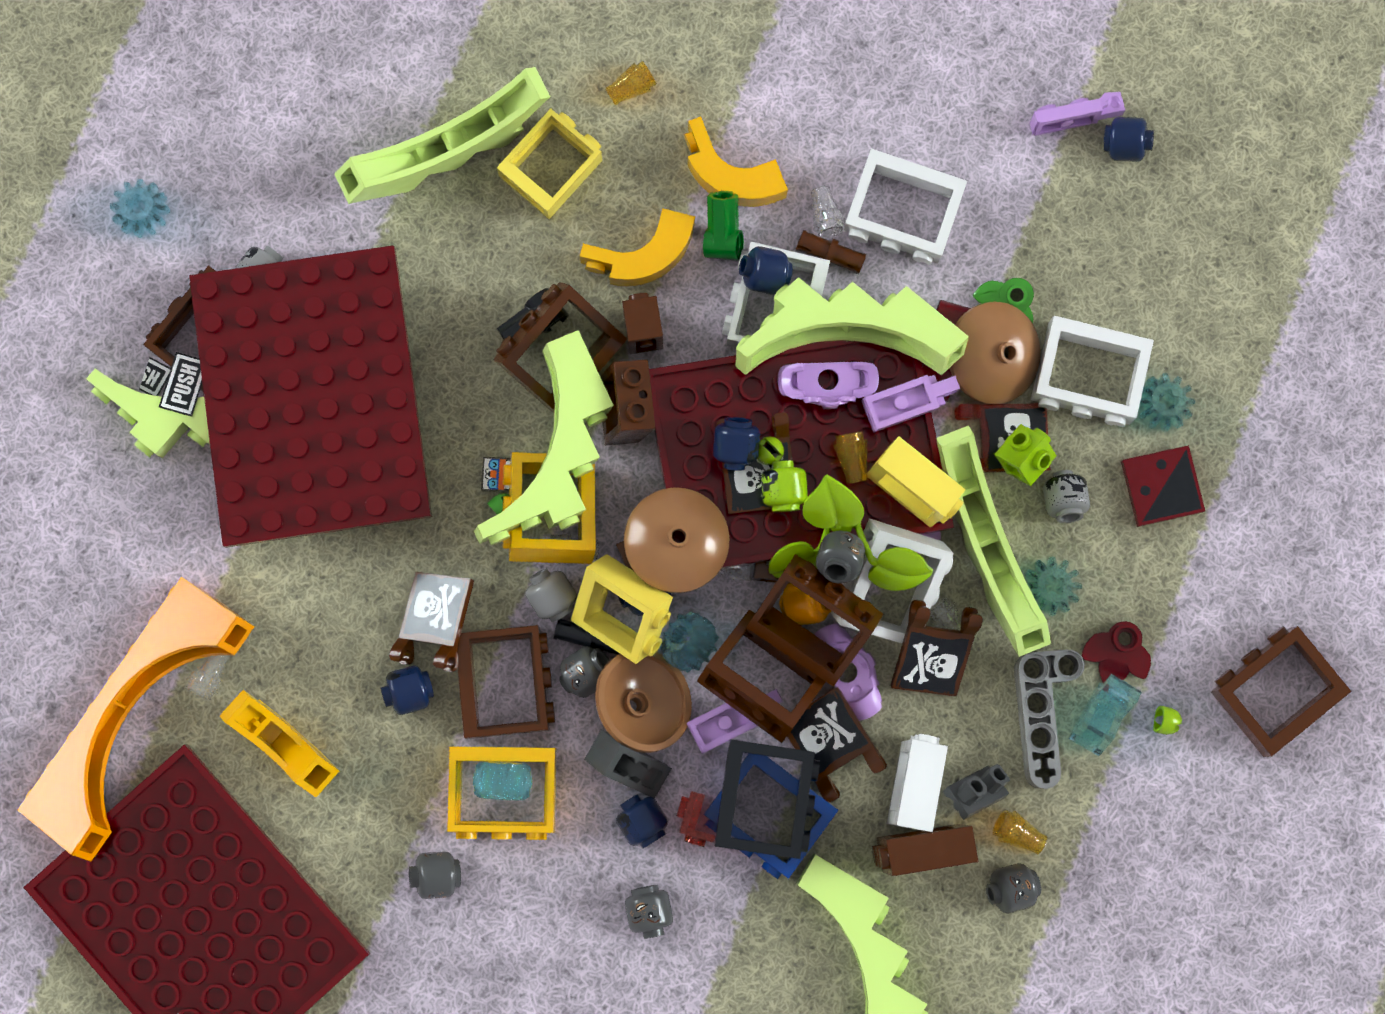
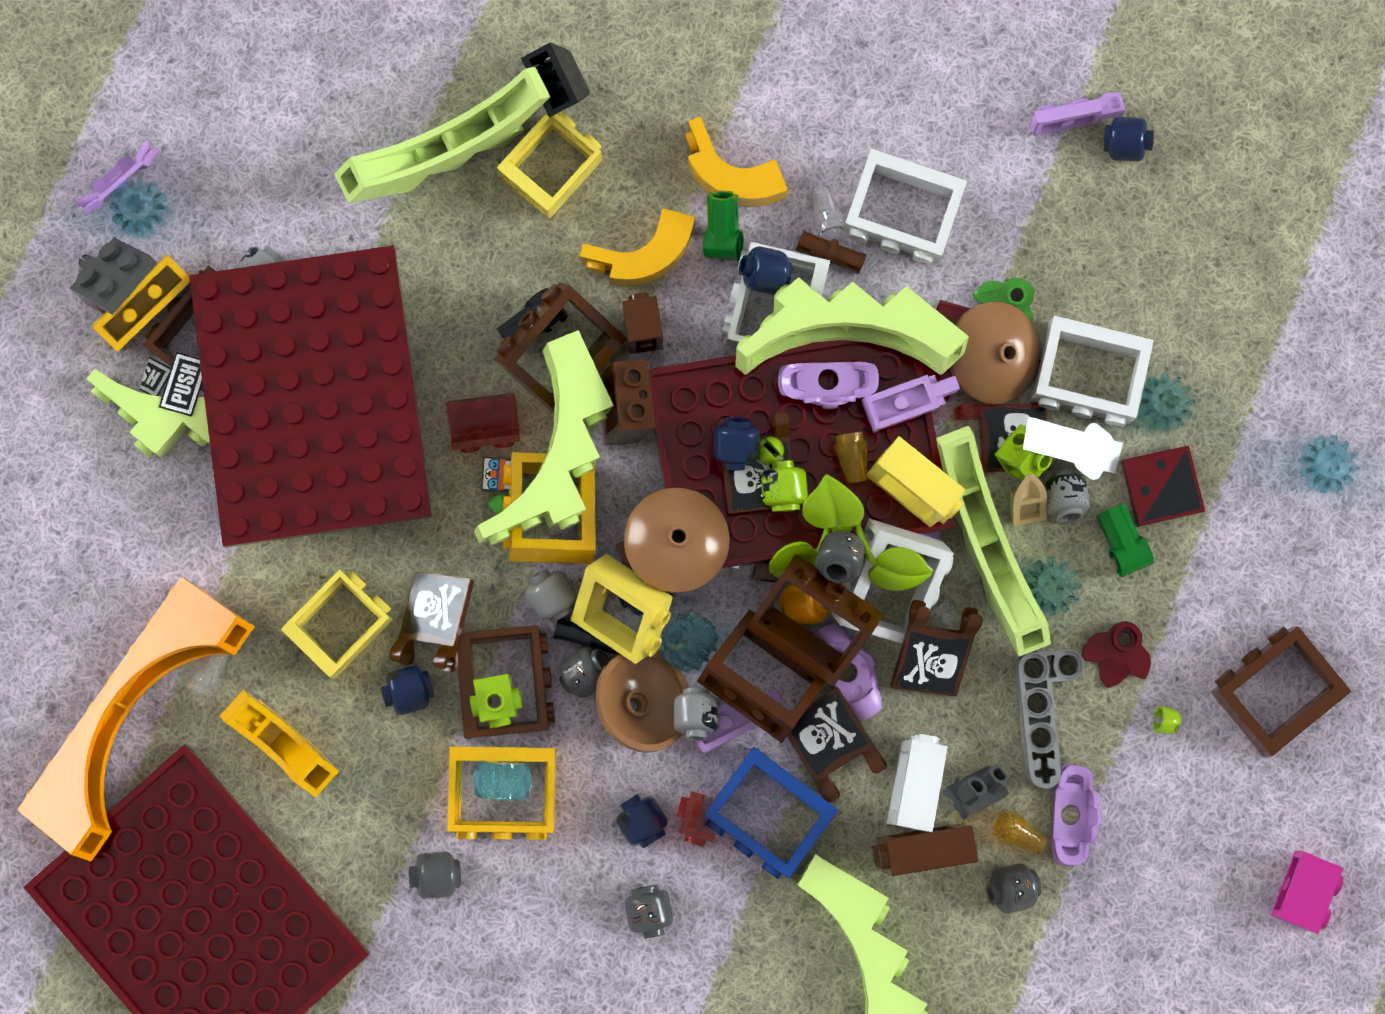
(111, 275): none -> dark grey plate
(115, 178): none -> lavender piece
(143, 303): none -> yellow brick
(311, 648): none -> light yellow window
(483, 422): none -> clear red bracket
(489, 688): none -> lime brick
(559, 76): none -> black torso
(626, 765): dark grey arch -> none
(631, 83): clear yellow cone -> none
(696, 713): none -> light grey head
(804, 801): black window -> none
(1028, 502): none -> tan plate
(1072, 842): none -> lavender piece
(1088, 450): none -> white sticker
(1104, 714): clear light blue brick -> none
(1125, 544): none -> green piece
(1308, 892): none -> dark pink brick
(1325, 451): none -> clear light blue gear

